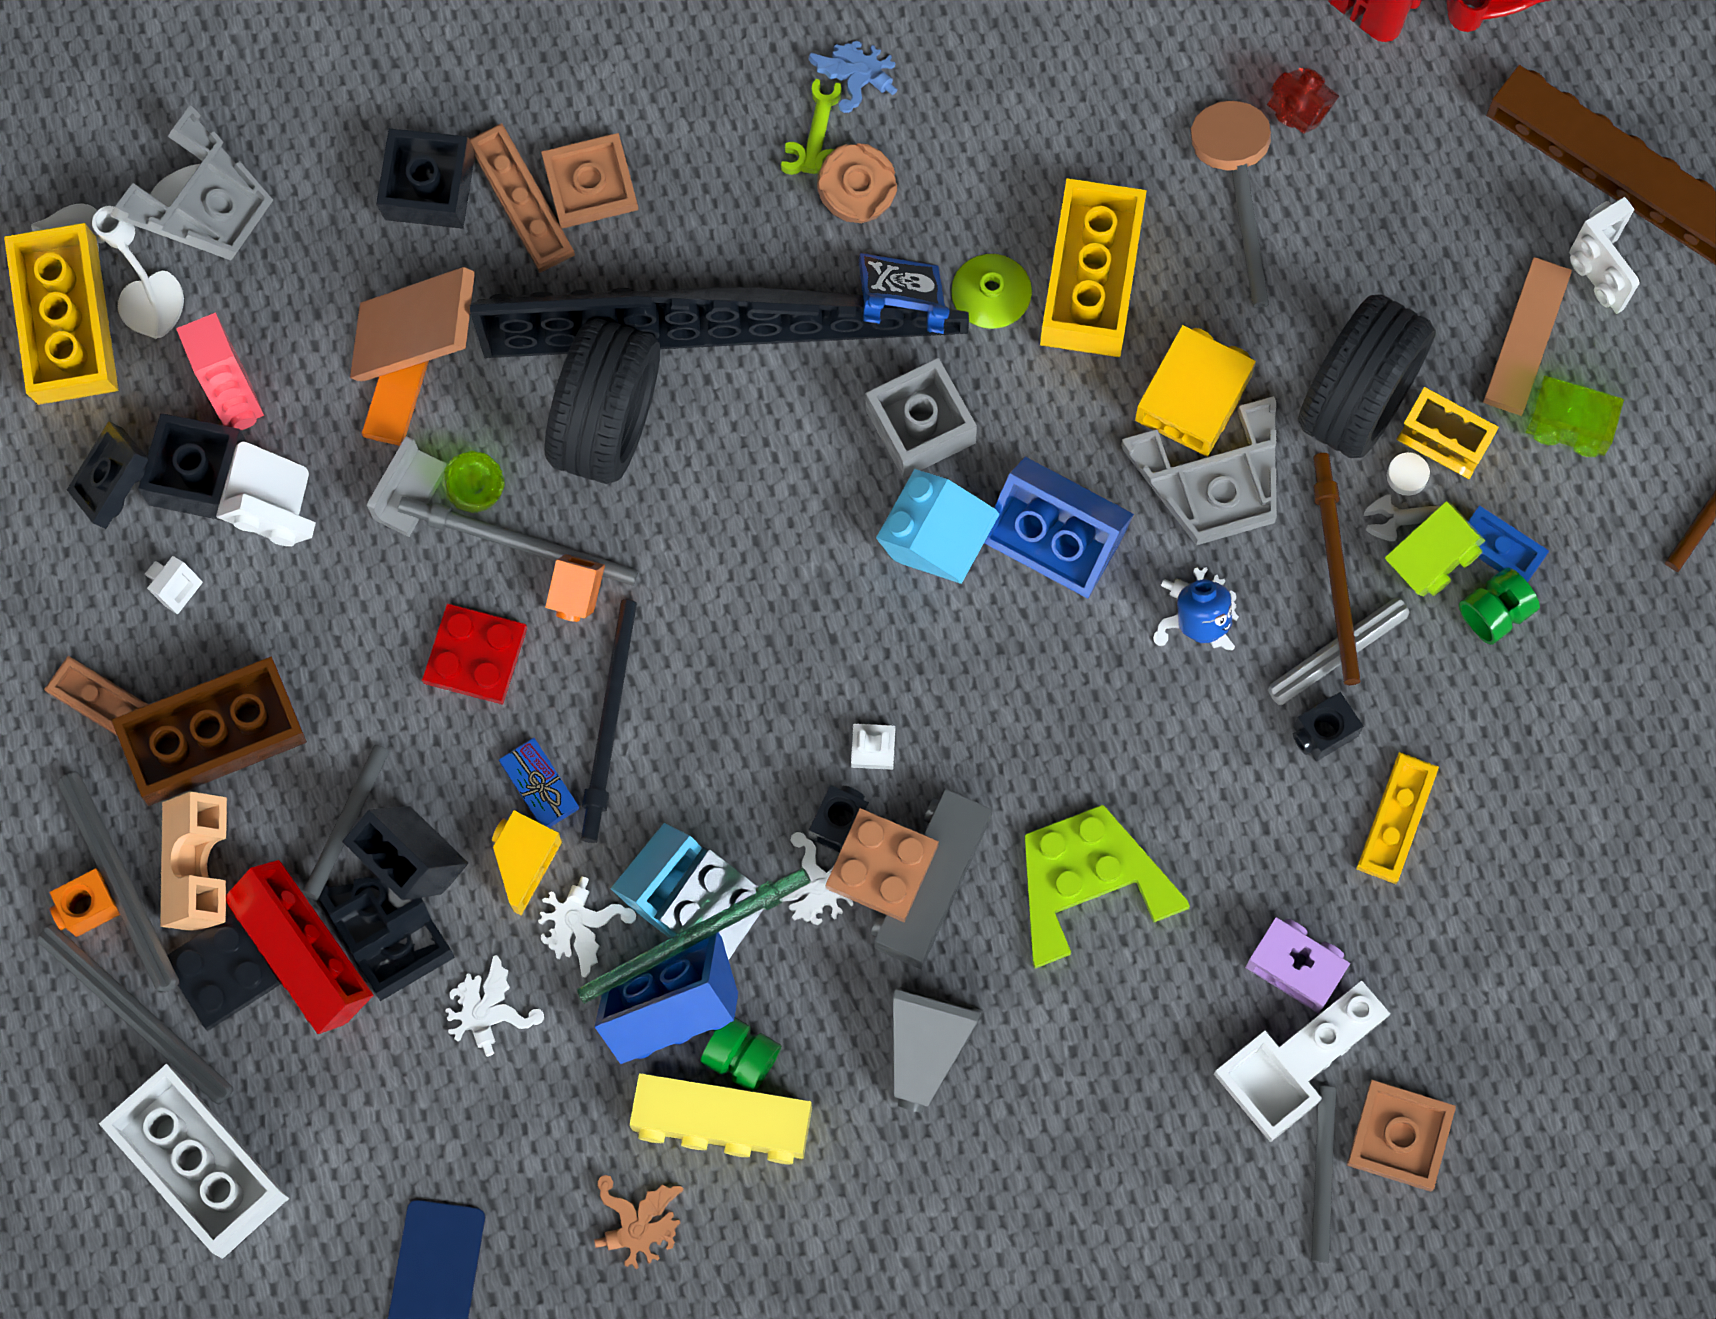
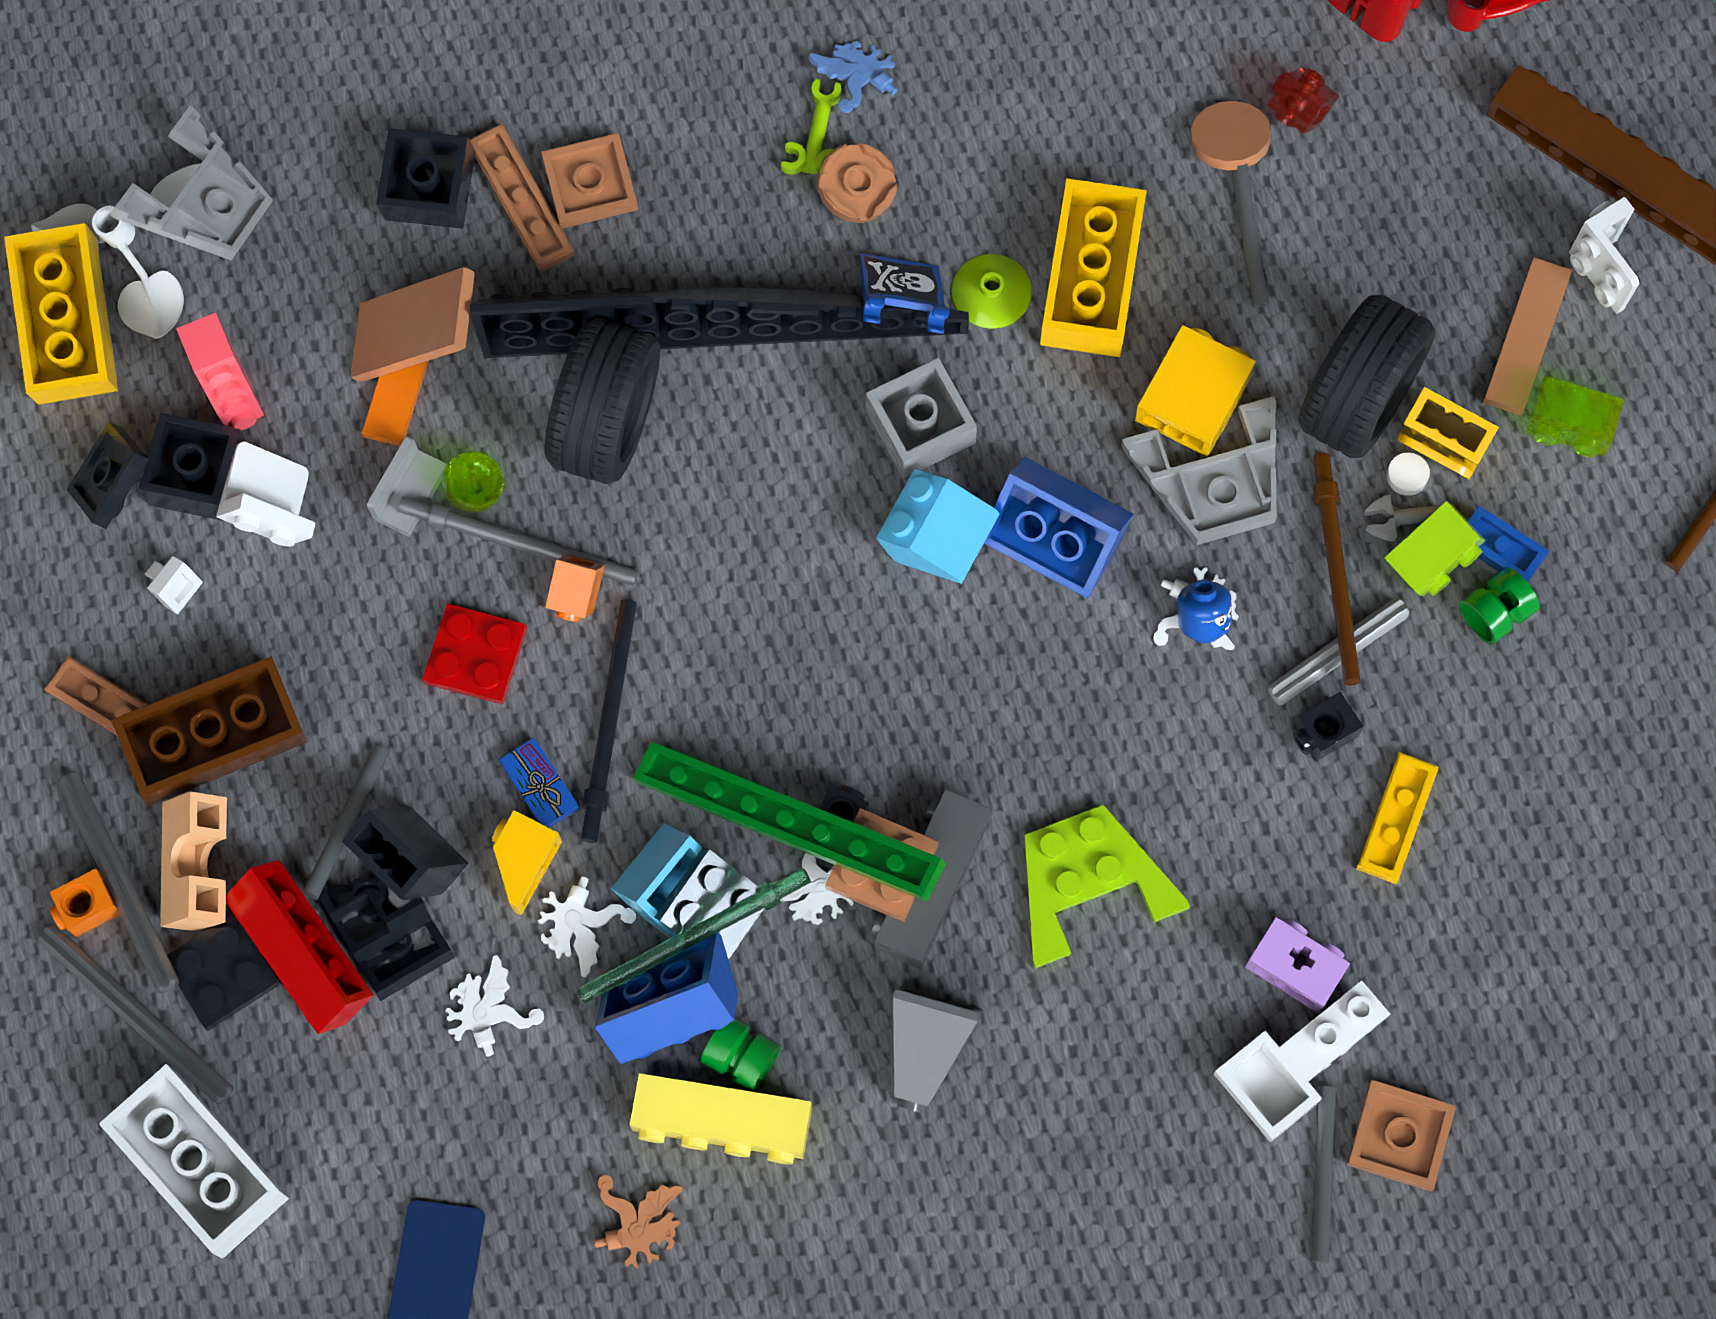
(790, 821): none -> green plate
(873, 746): white tile -> none

